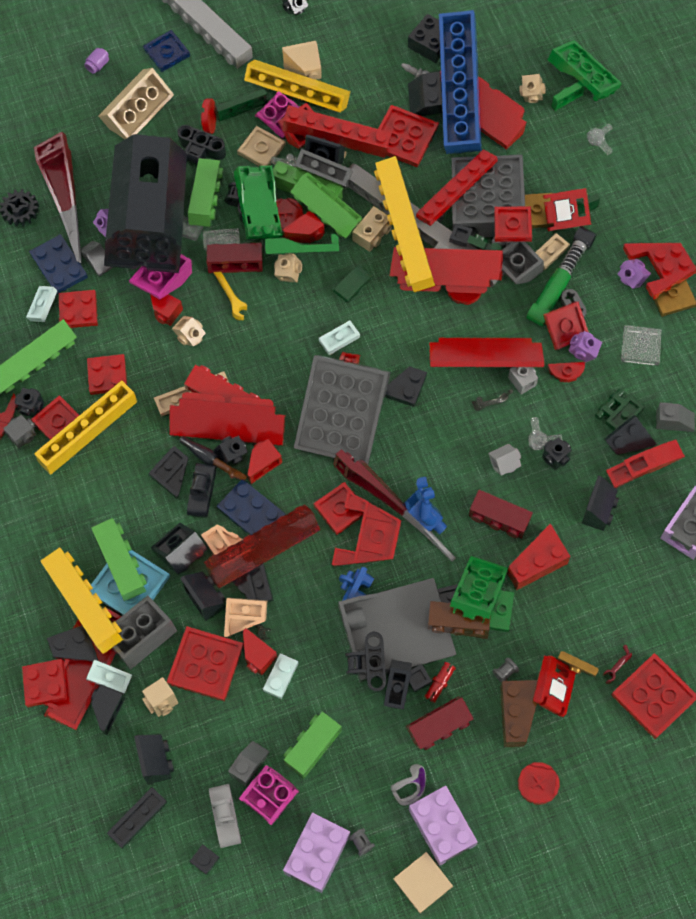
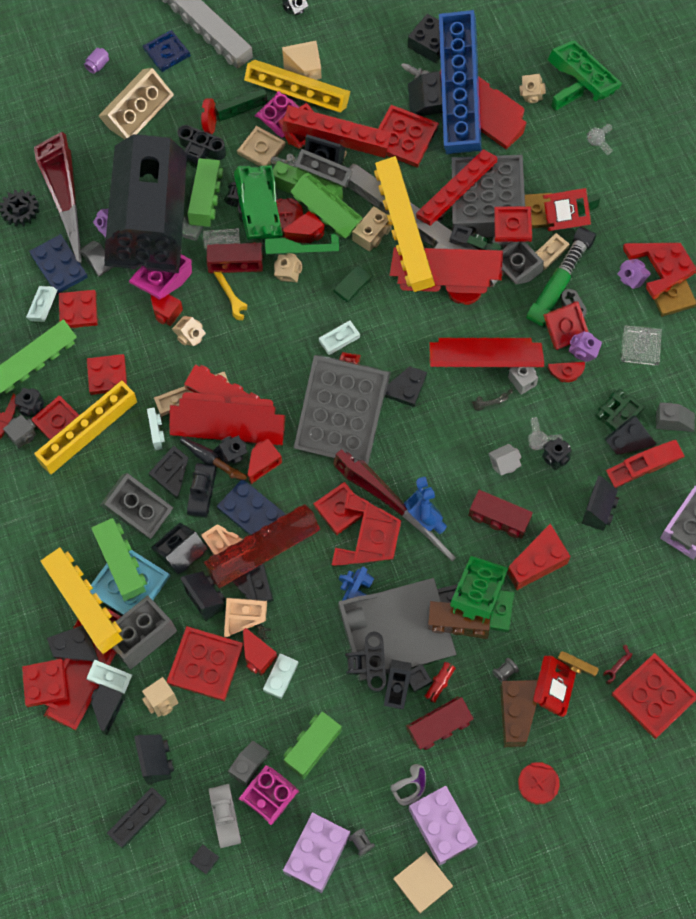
(136, 505): none -> dark grey slope
(155, 421): none -> light aqua plate

